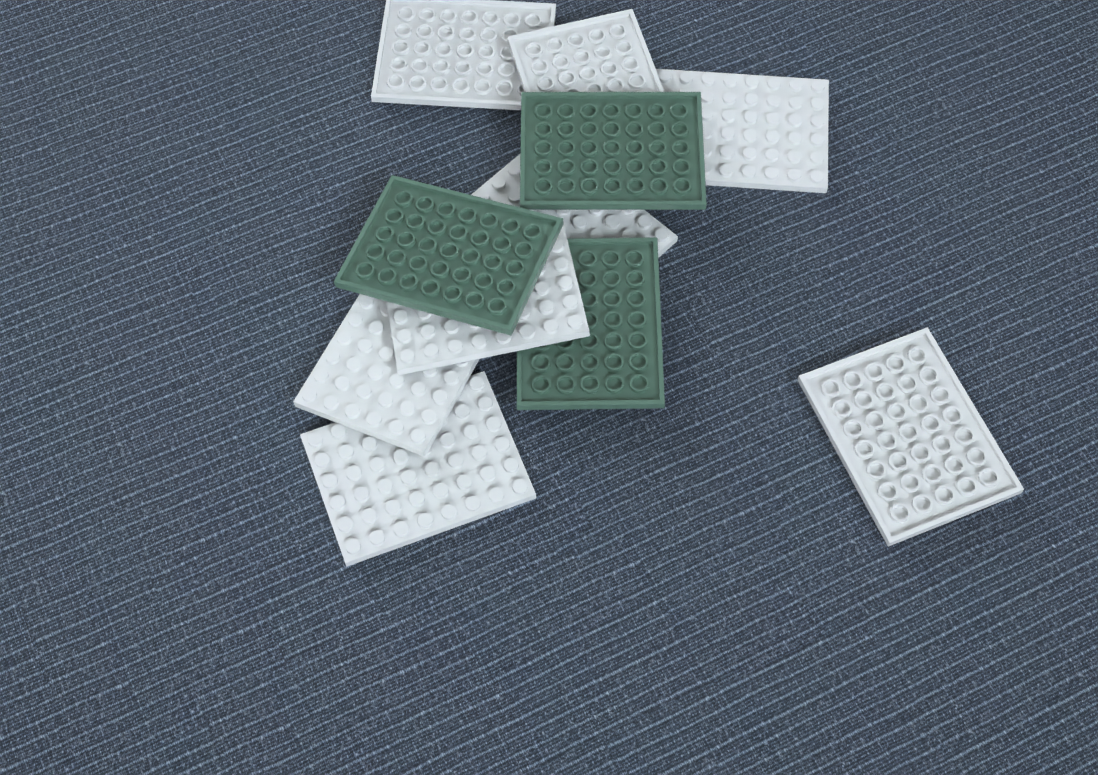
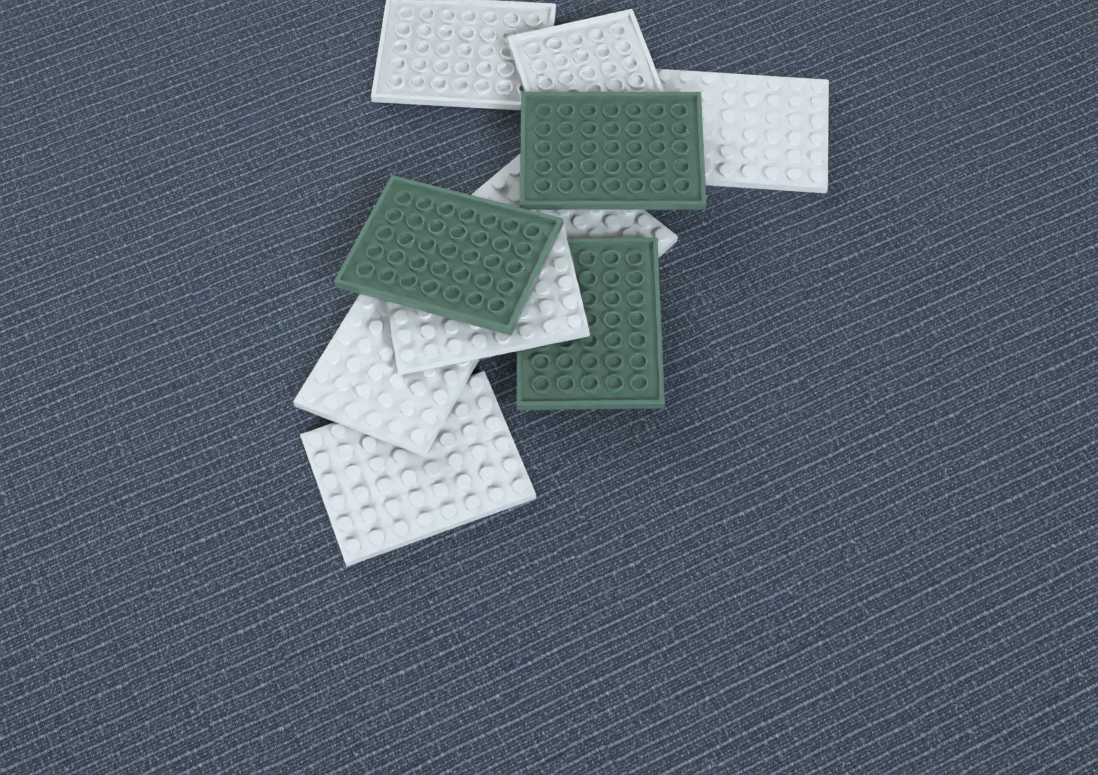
(909, 436): white plate -> none

